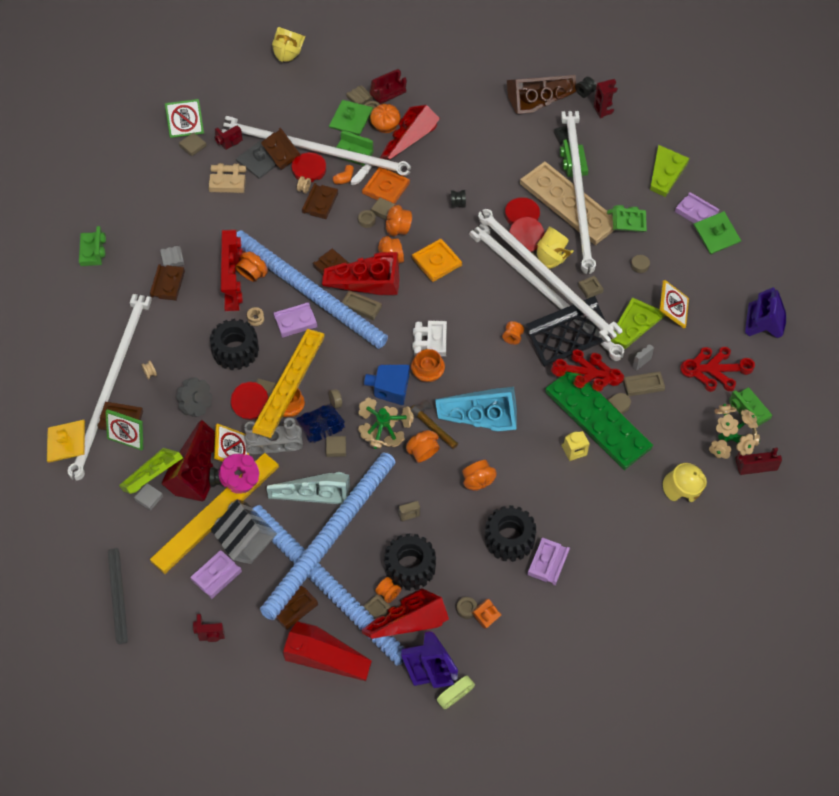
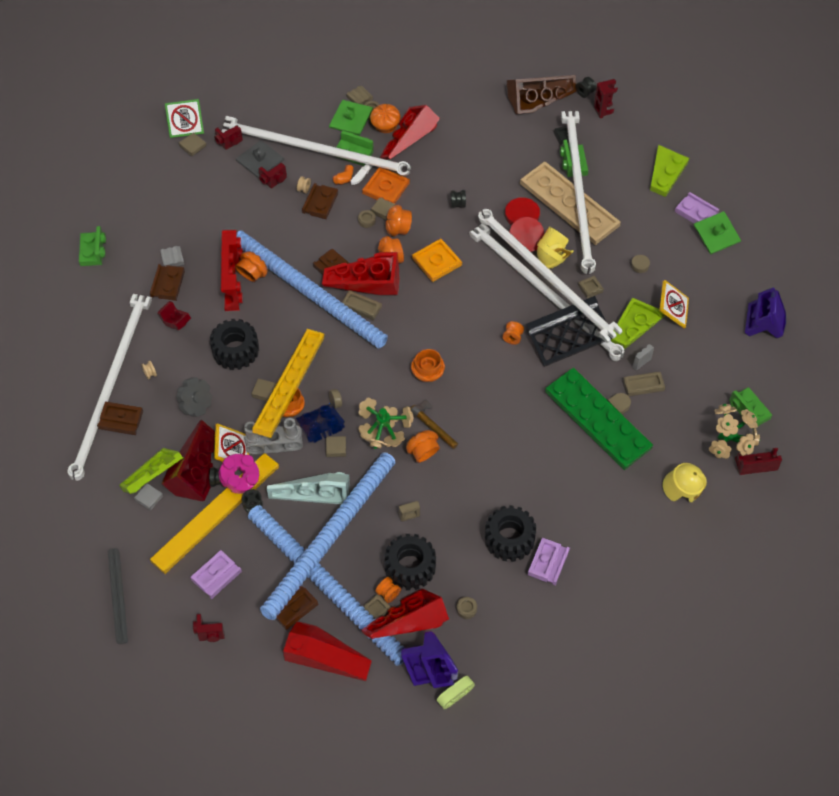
(66, 441): yellow piece -> none
(124, 429): piece -> none
(173, 317): none -> dark red bracket
(227, 182): tan plate -> none
(243, 532): light grey slope -> none
(249, 400): red tile -> none
(251, 496): none -> pearl dark grey wheel
(255, 311): tan bush -> none
(274, 176): none -> dark red bracket
(280, 148): reddish brown plate -> none
(287, 44): light yellow helmet -> none
(295, 319): lavender plate -> none
(309, 166): red tile -> none
(388, 86): dark red hinge -> none
(390, 382): blue torso -> none
(436, 337): white plate -> none
(478, 475): orange piece -> none
(486, 408): medium azure wedge -> none
(486, 613): orange tile -> none
(573, 442): light yellow brick -> none
(610, 376): red plant -> none
(628, 218): bright green bracket -> none
(715, 368): red plant -> none

